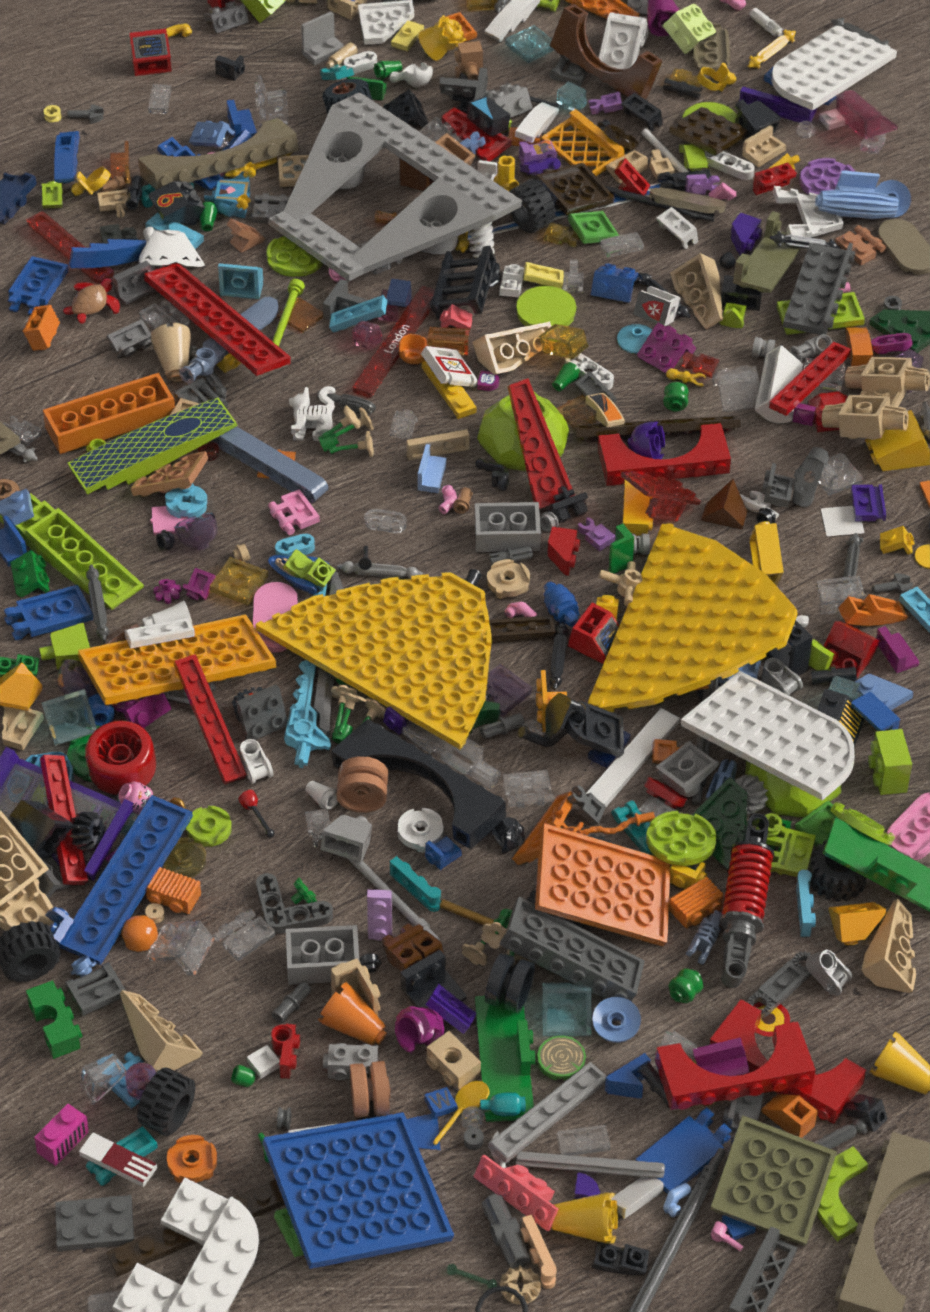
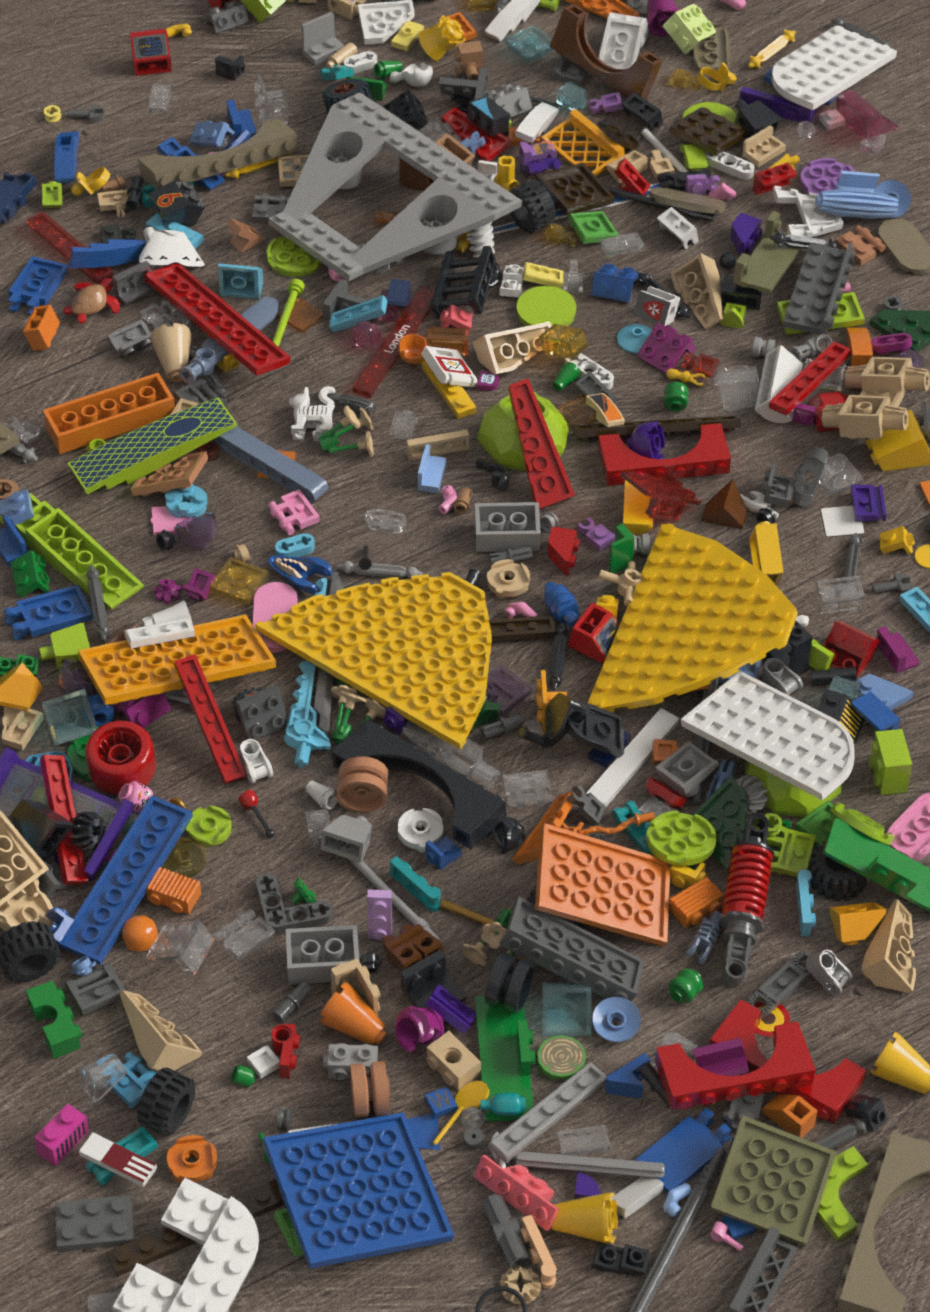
(121, 164): clear orange panel -> none
(137, 1078): clear pink head -> none
(155, 912): tan piece -> none
(208, 216): green cone -> none
(233, 194): dark azure torso -> none
(302, 567): lime slope -> none
(452, 1270): clear green hinge -> none
(576, 502): black hips -> none
(682, 88): black pin -> none
(767, 23): white piece -> none
(872, 611): orange slope -> none

